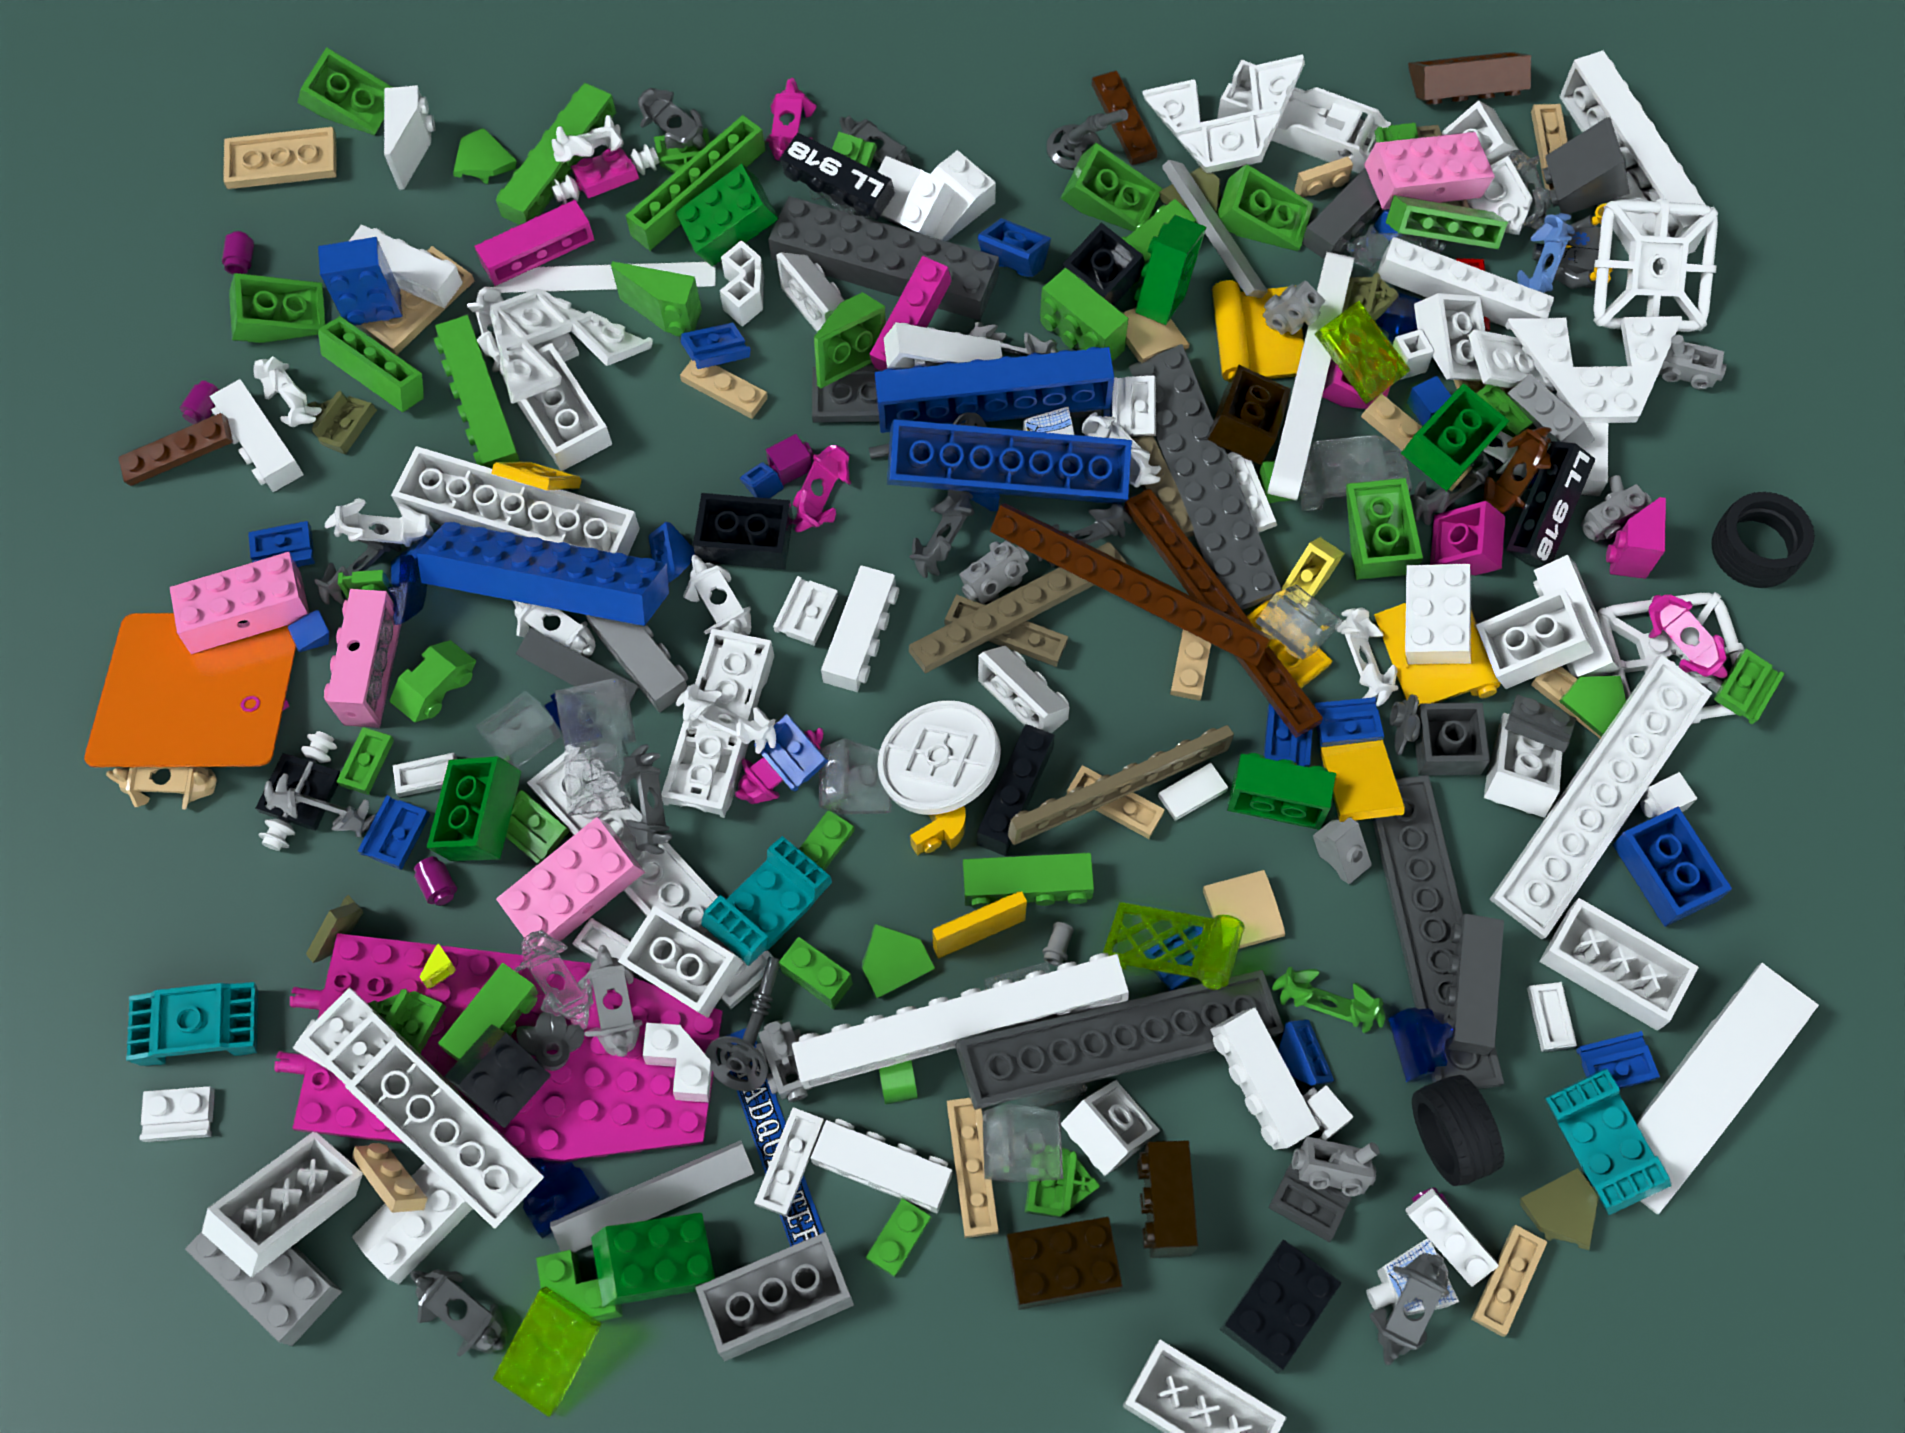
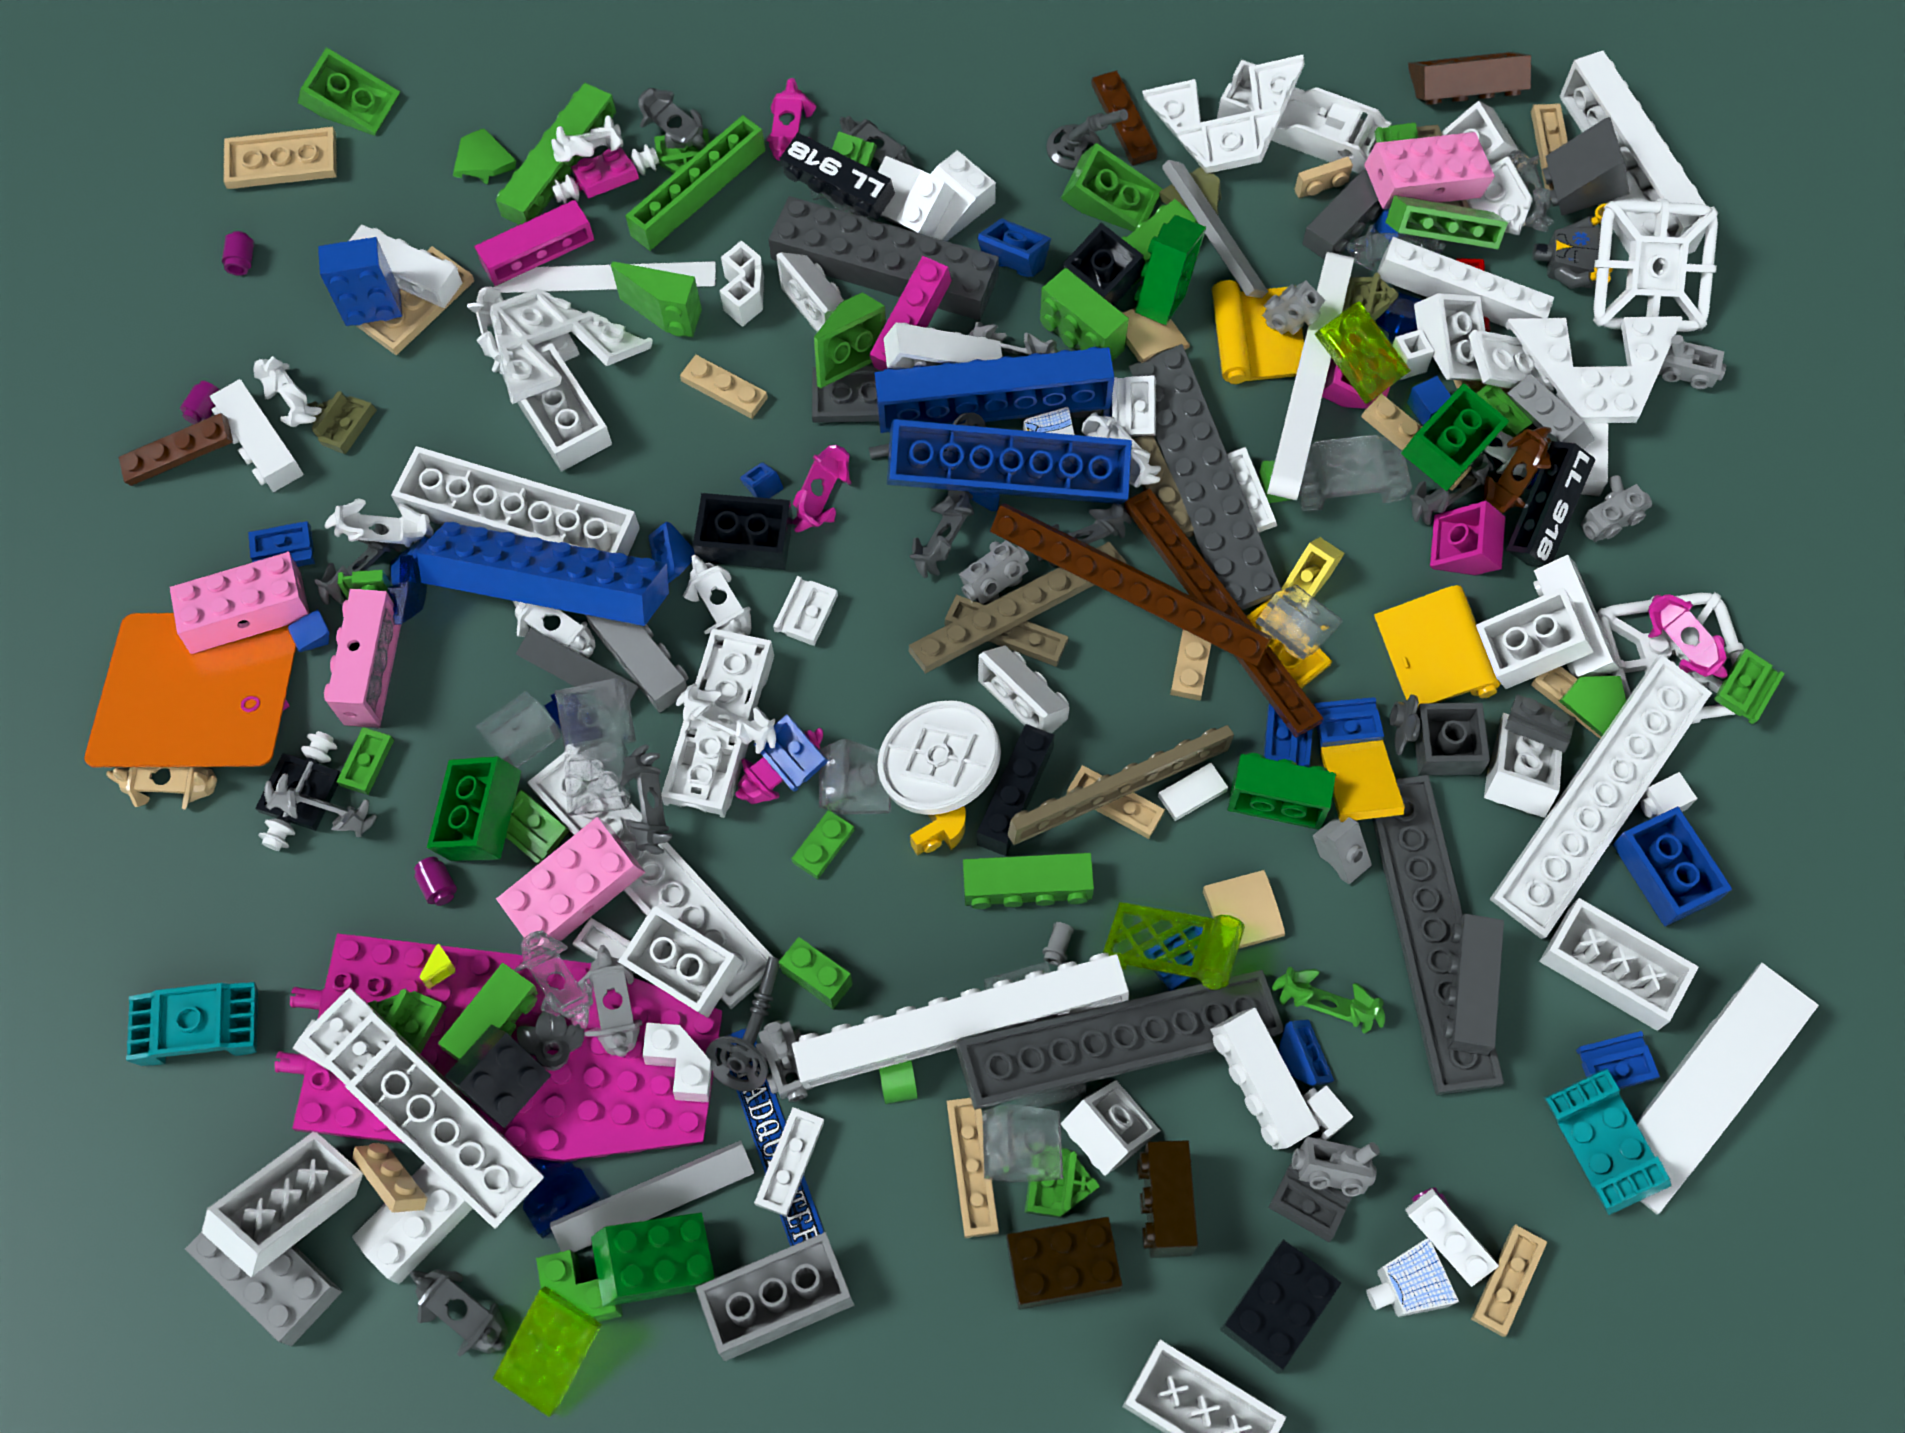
(177, 1114): white plate -> none
(274, 308): bright green slope -> none
(338, 920): olive slope -> none
(371, 364): bright green brick -> none
(394, 832): blue plate -> none
(406, 131): white slope -> none
(421, 774): white tile -> none
(422, 690): bright green brick -> none
(476, 391): bright green brick -> none
(536, 475): yellow tile -> none
(715, 345): blue plate -> none
(726, 214): green brick -> none
(767, 902): teal plate -> none
(790, 458): magenta brick -> none
(859, 628): white brick -> none
(882, 1166): white brick -> none
(893, 960): bright green slope -> none
(898, 1237): bright green plate -> none
(979, 924): yellow tile -> none
(1249, 414): dark brown brick -> none
(1264, 210): bright green slope -> none
(1357, 631): white piece -> none
(1382, 528): bright green slope -> none
(1419, 1041): clear blue slope -> none
(1427, 1282): dark grey piece -> none
(1438, 614): white brick -> none
(1458, 1130): black tyre -> none
(1551, 1017): white tile -> none
(1555, 237): medium blue piece -> none
(1564, 1209): olive slope -> none
(1639, 542): dark pink slope -> none
(1776, 512): black tyre -> none

